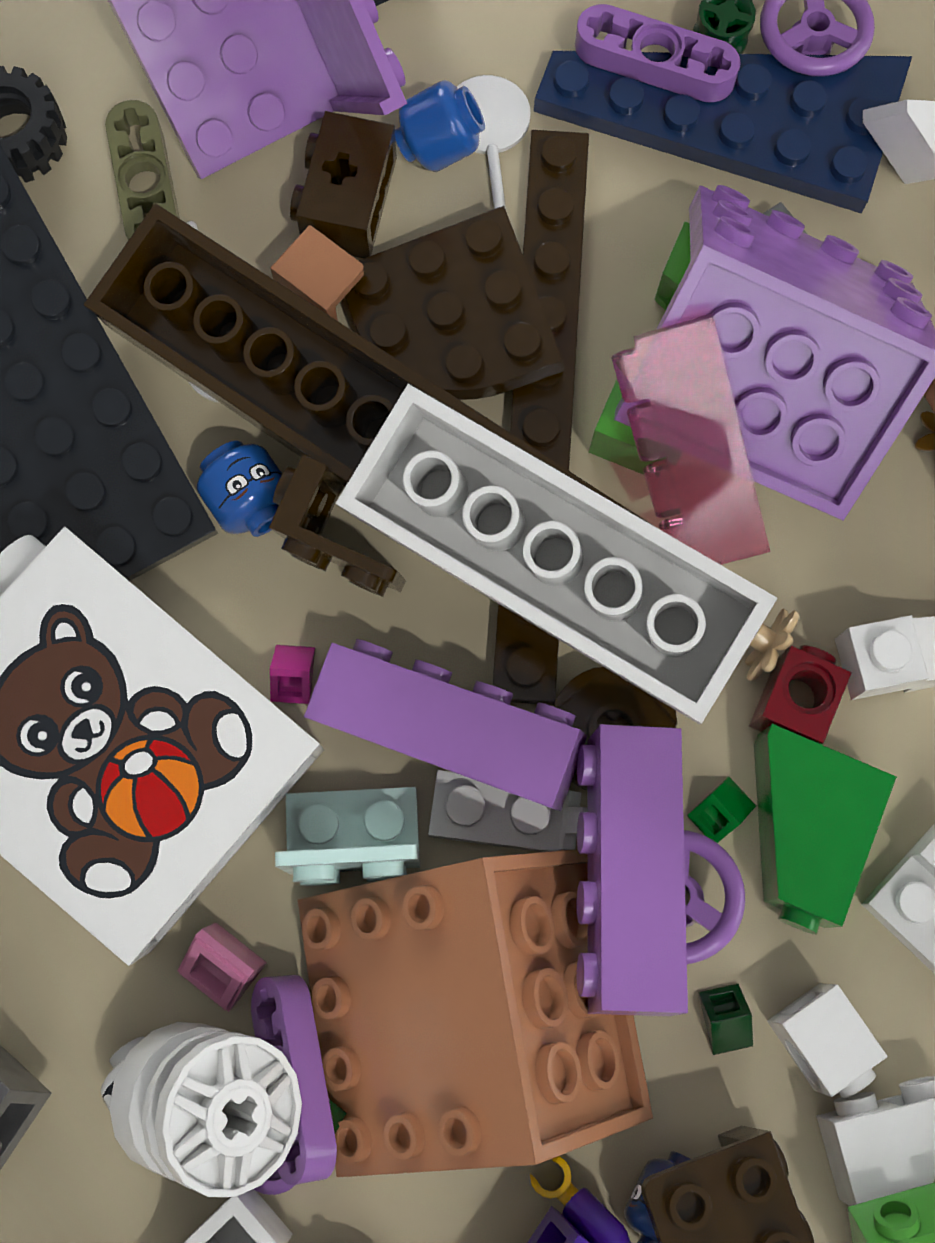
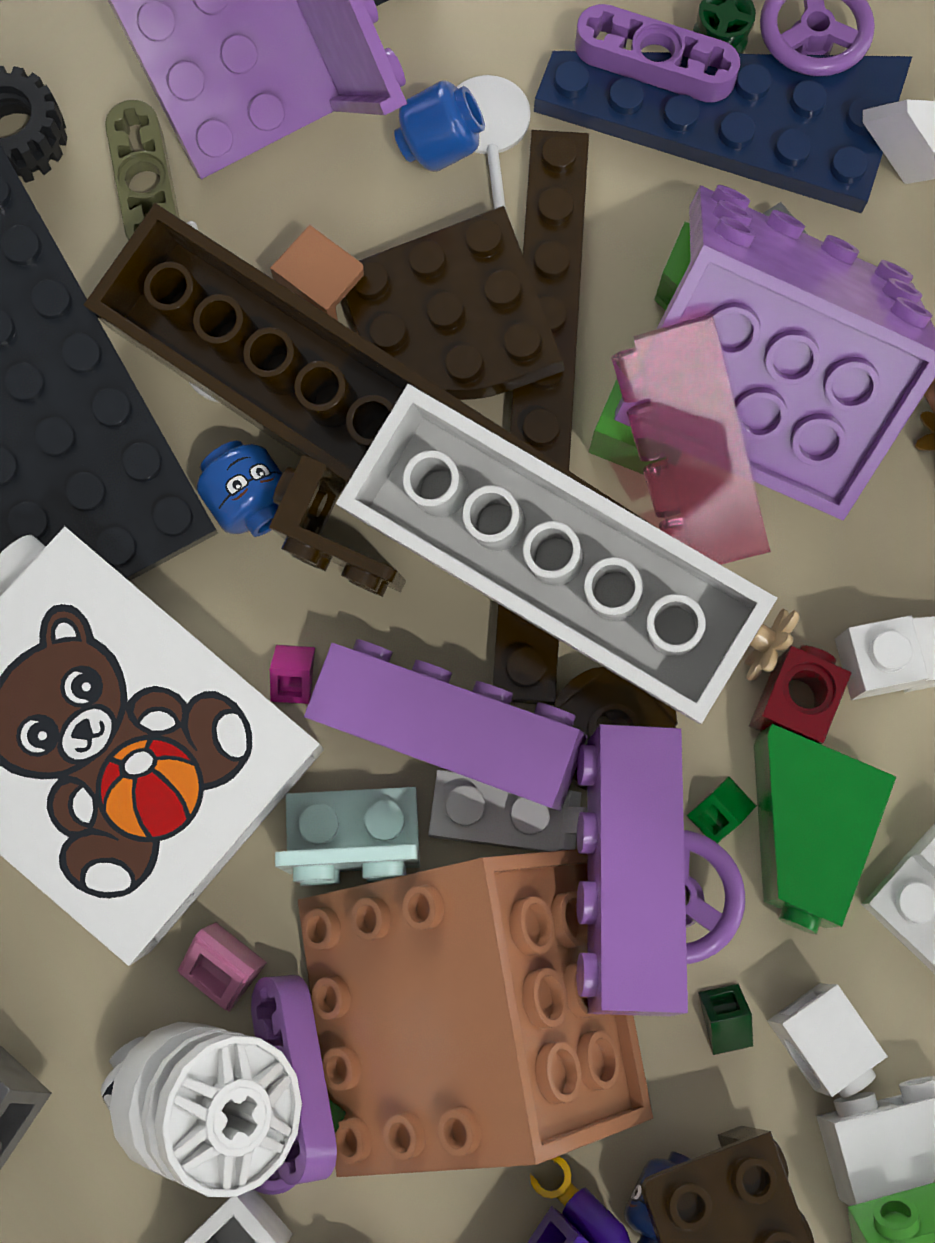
(346, 181): dark brown brick -> none

